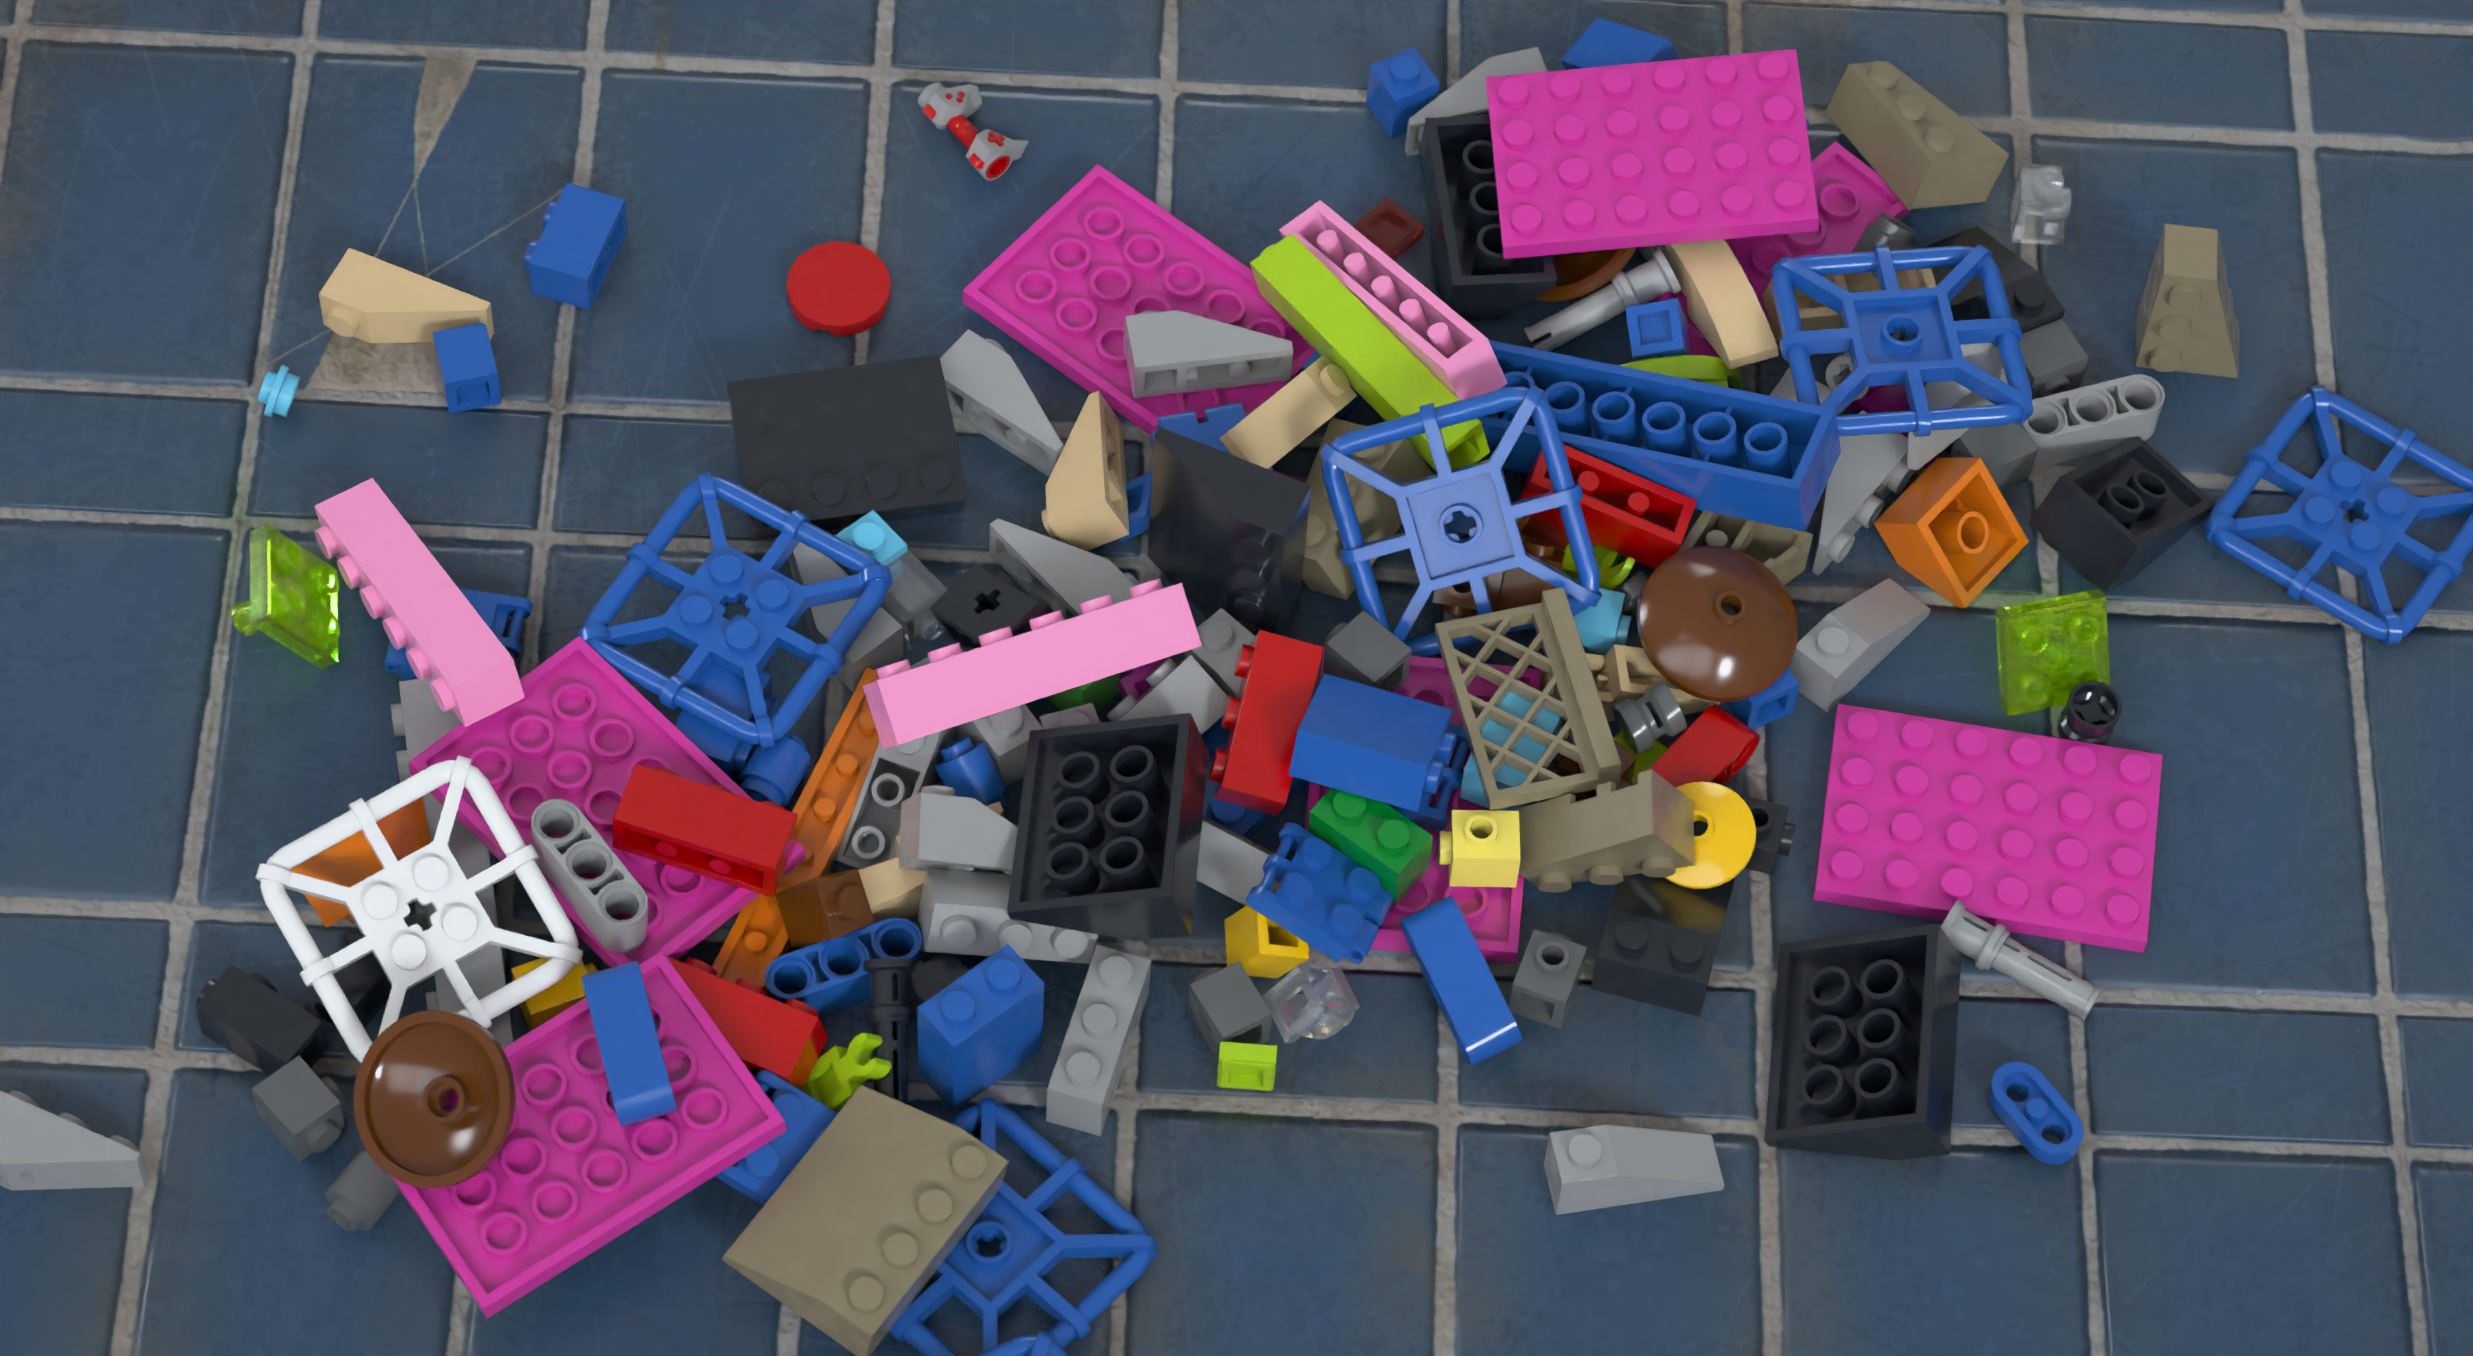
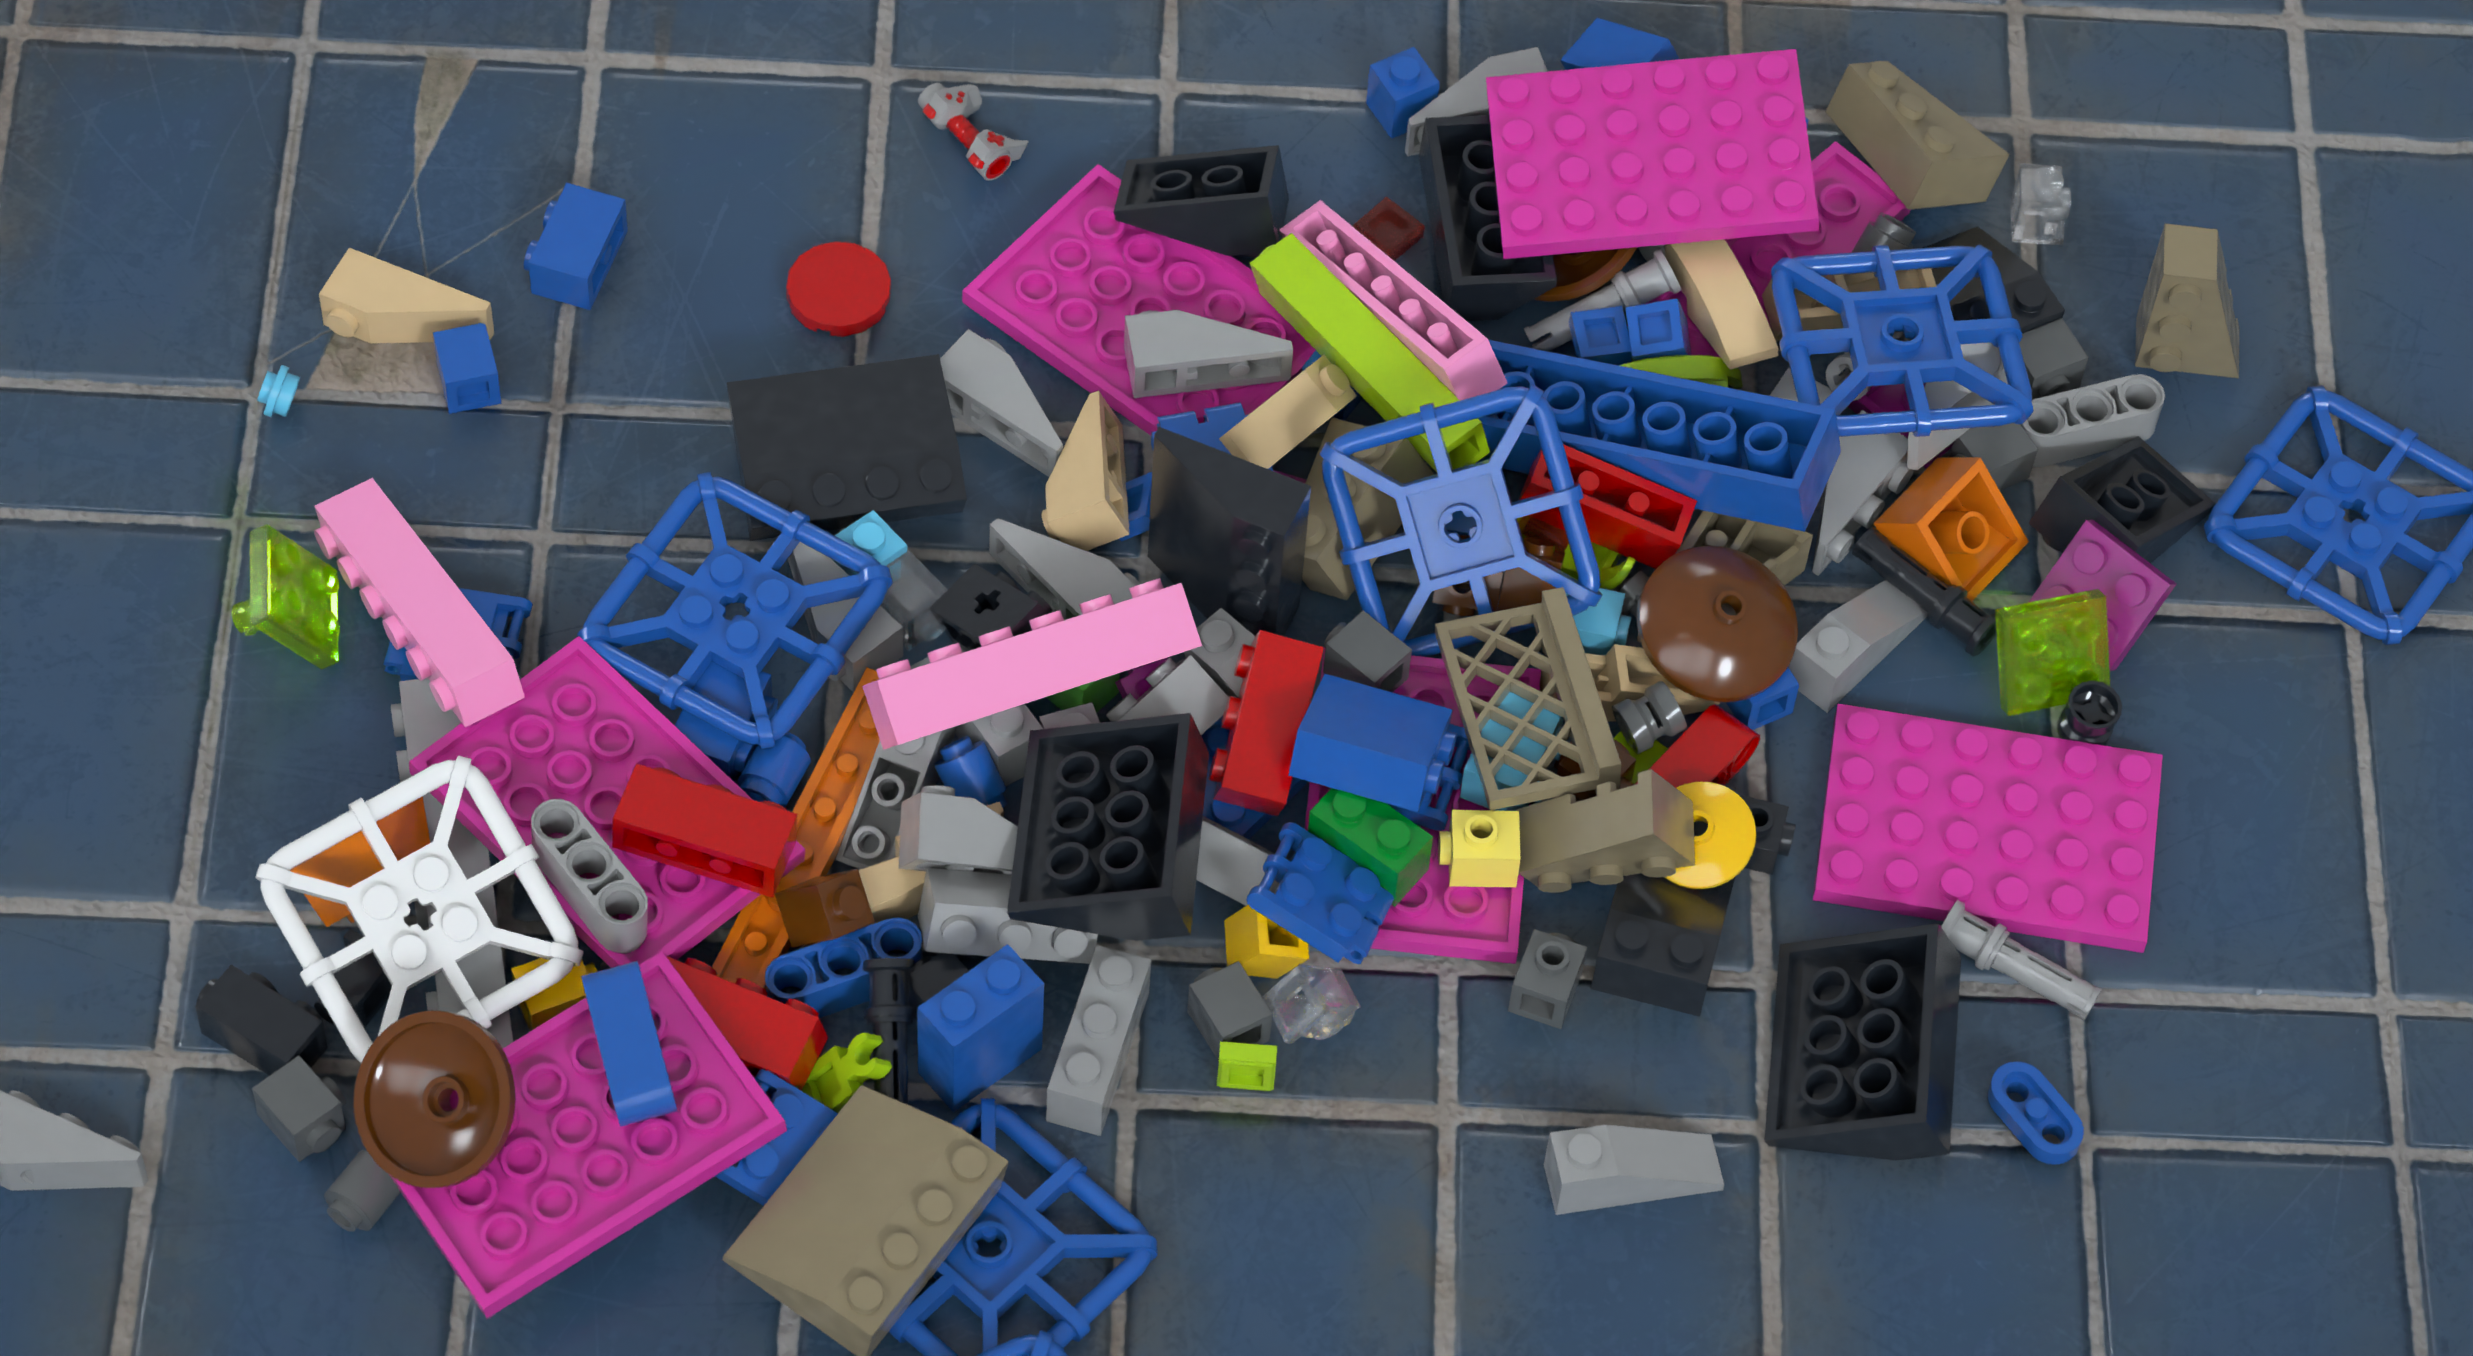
(1208, 199): none -> black slope
(1460, 981): blue beam -> none
(1601, 335): none -> blue panel
(1946, 605): none -> black pin
(2128, 581): none -> magenta plate

